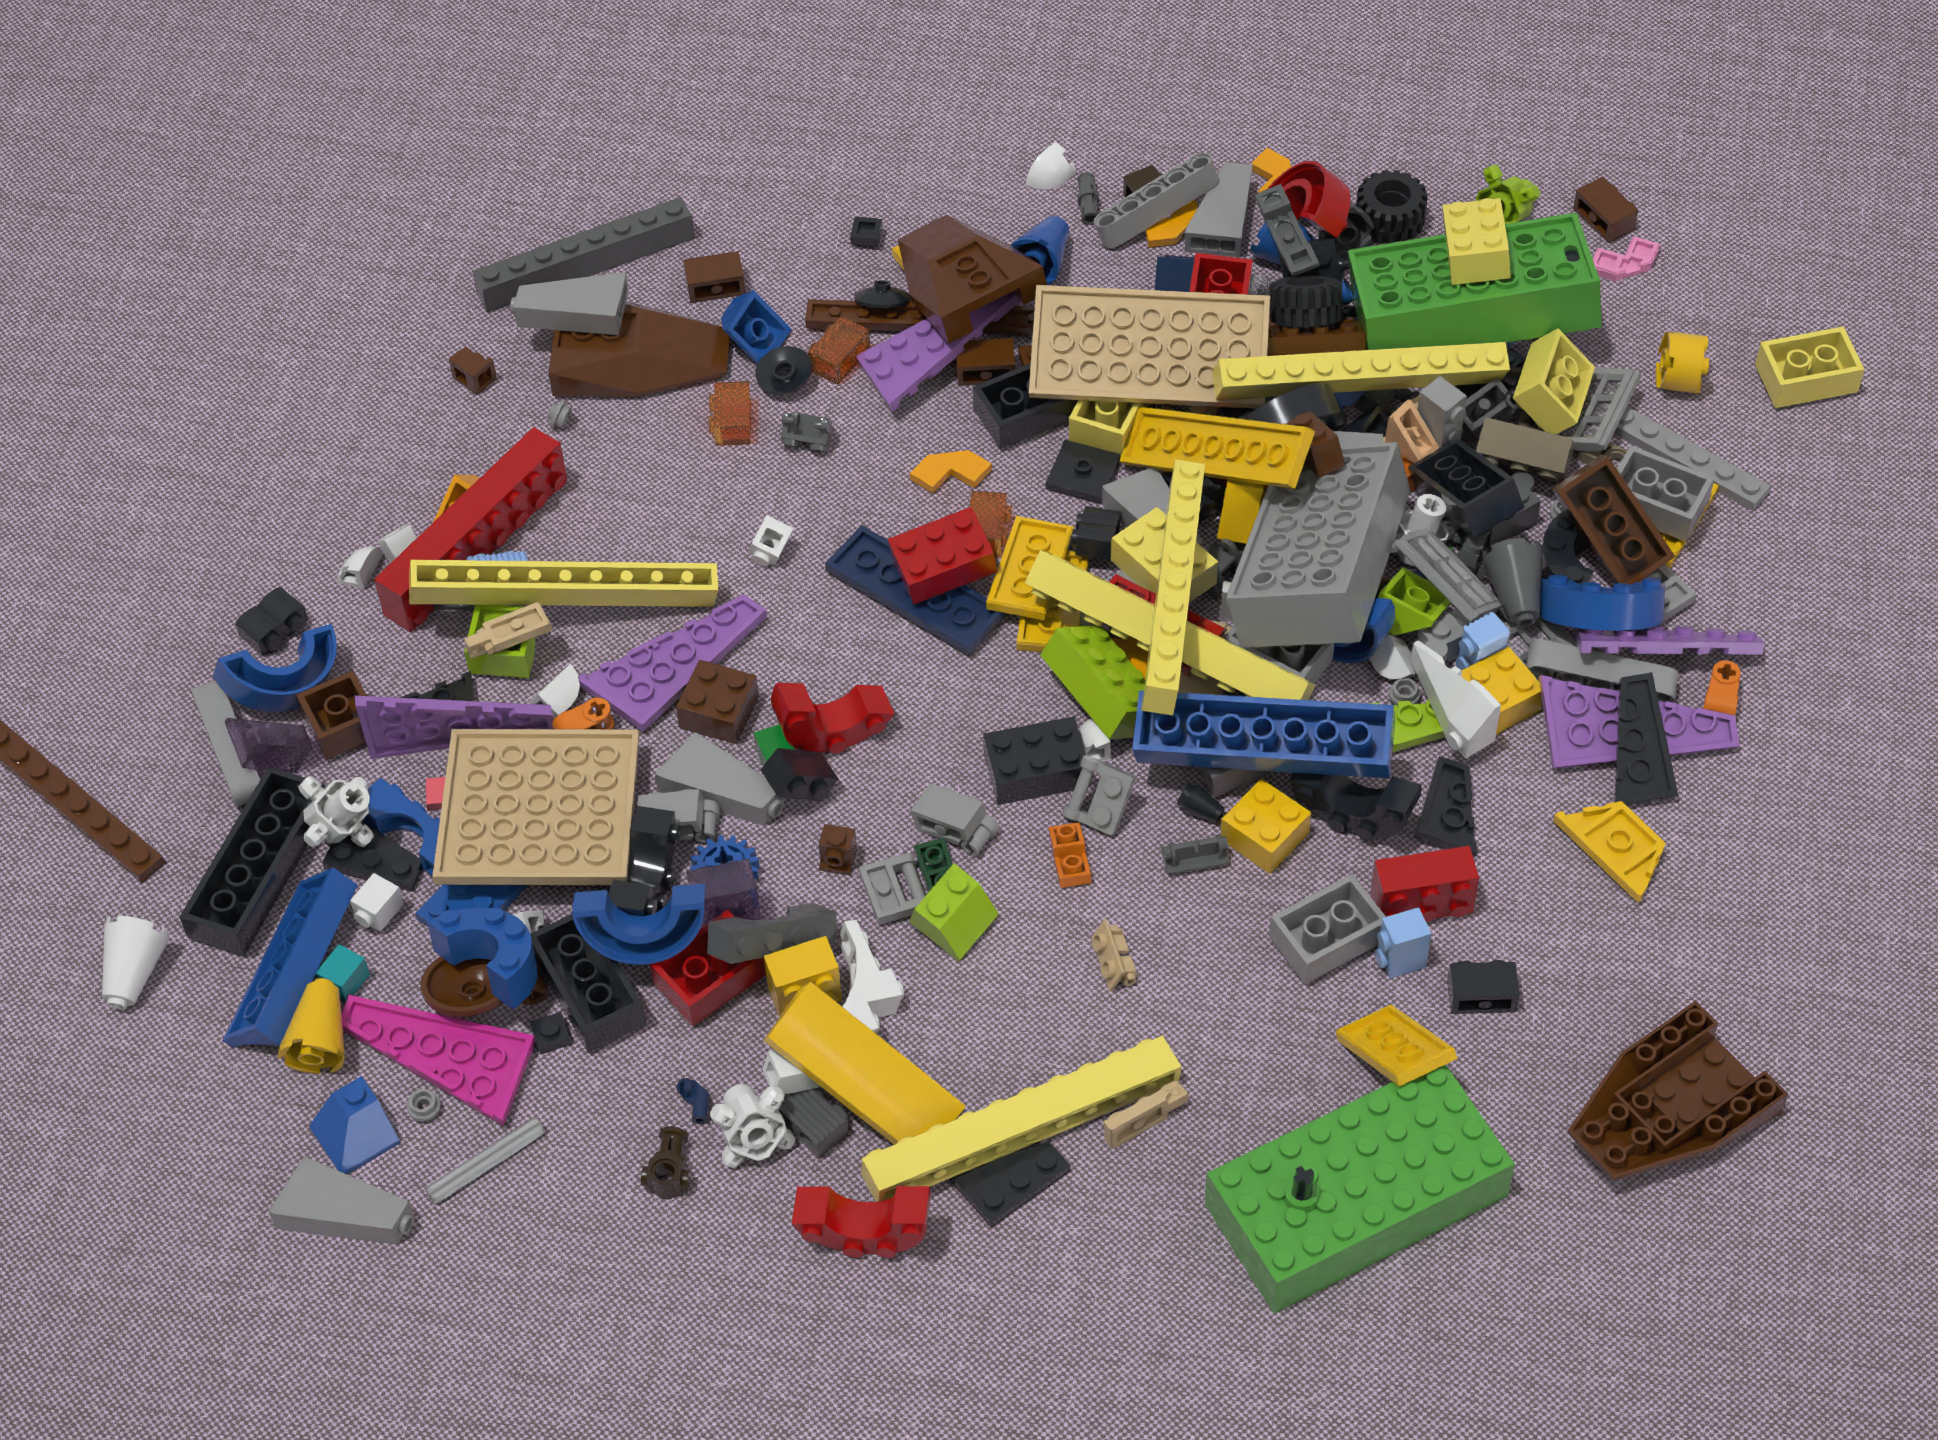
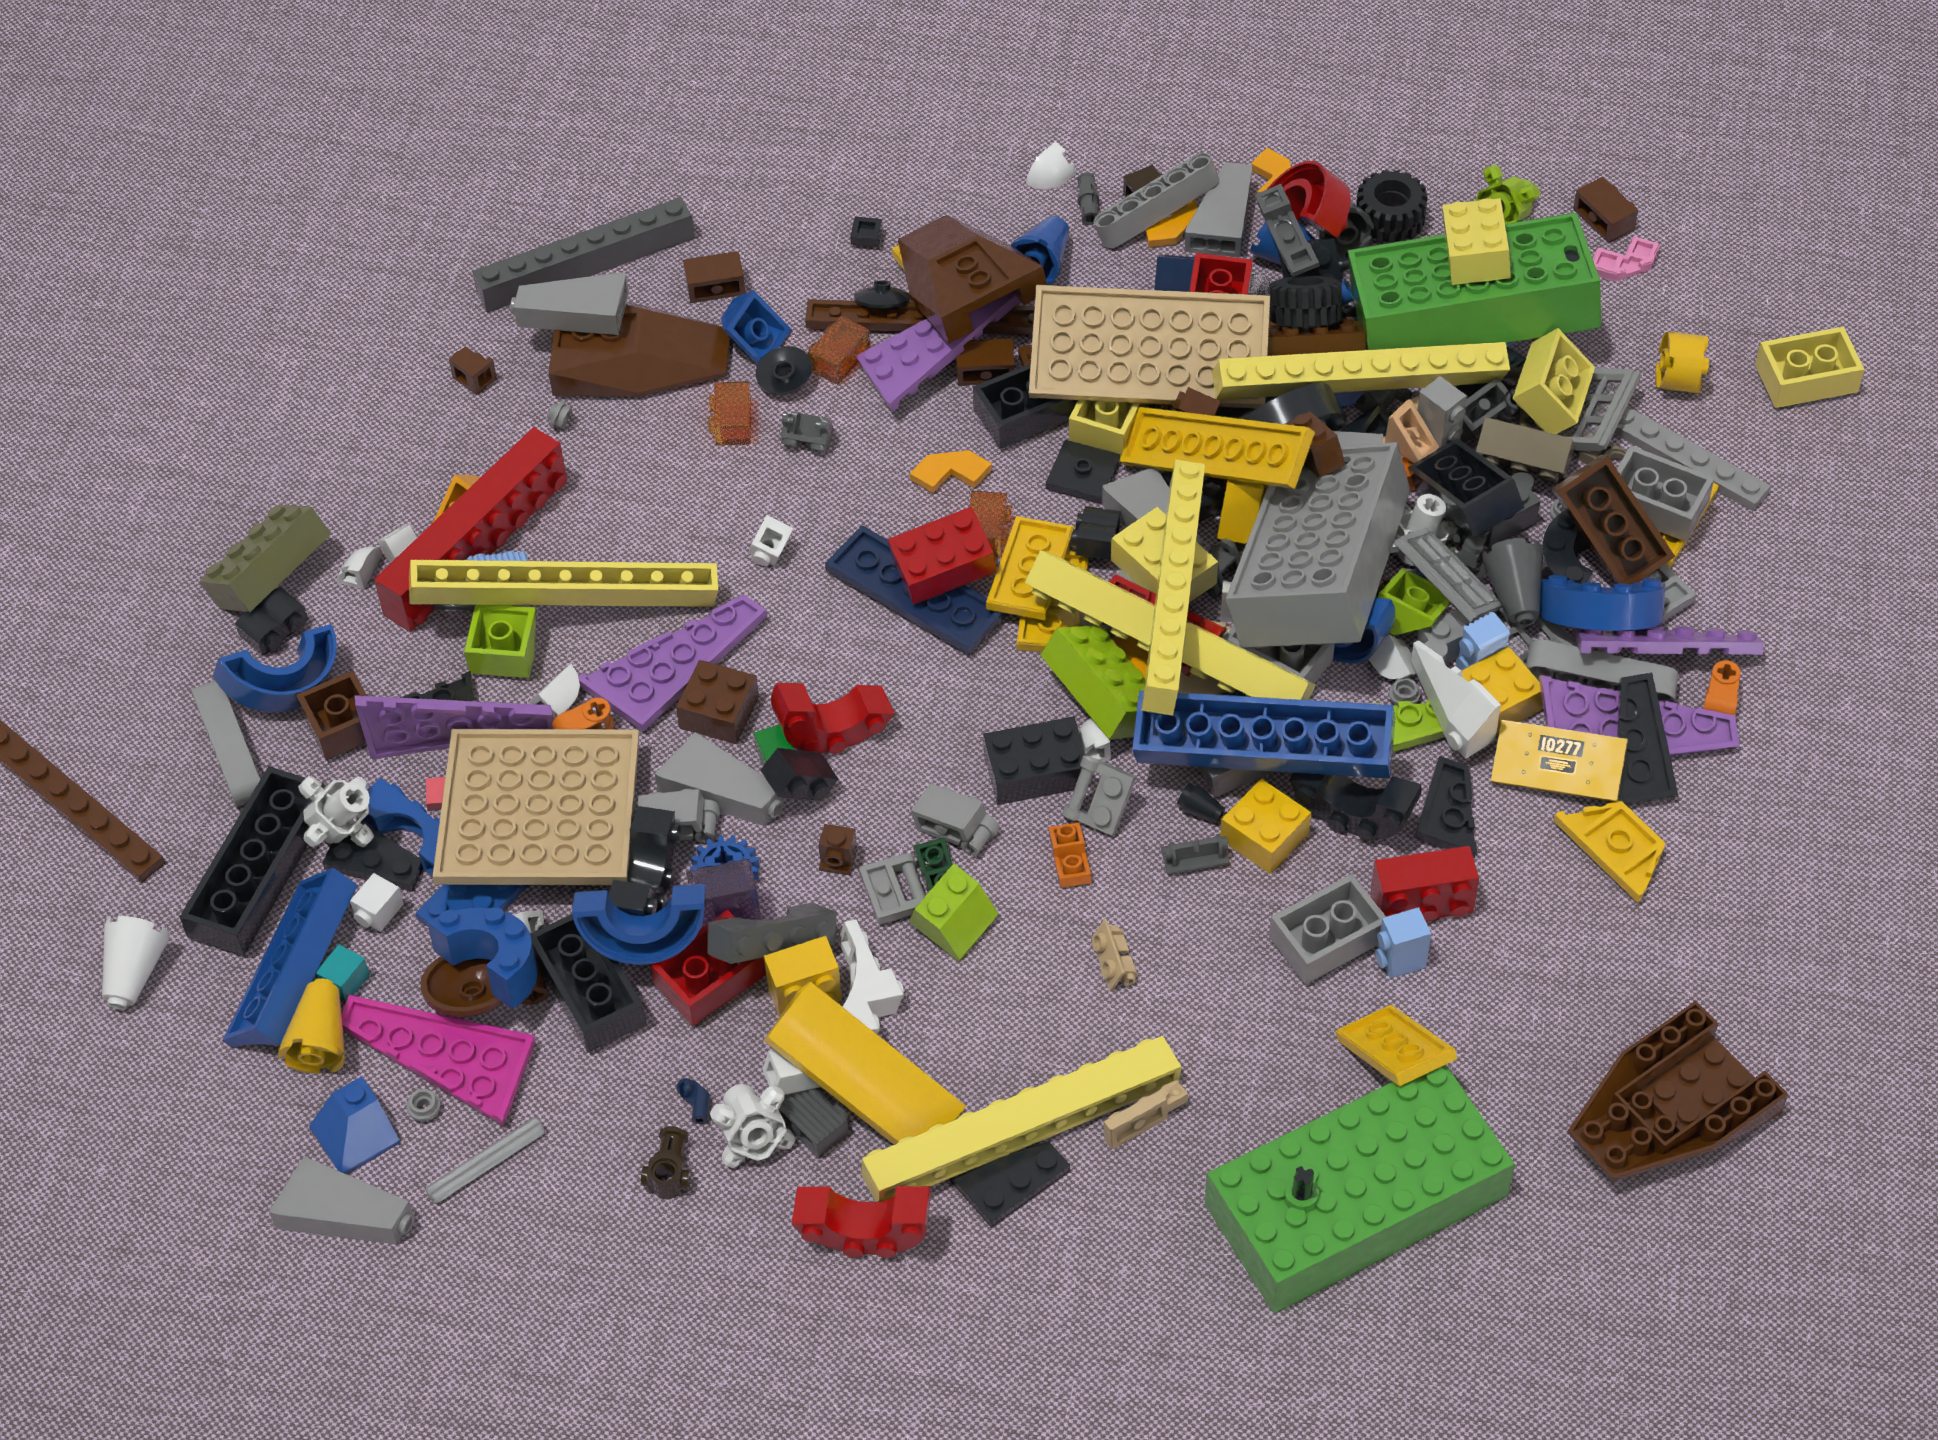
(264, 557): none -> olive brick
(269, 744): clear purple slope -> none
(508, 630): tan hinge -> none
(550, 1033): black plate -> none
(1196, 402): none -> reddish brown brick
(1483, 987): black brick -> none
(1559, 760): none -> yellow tile

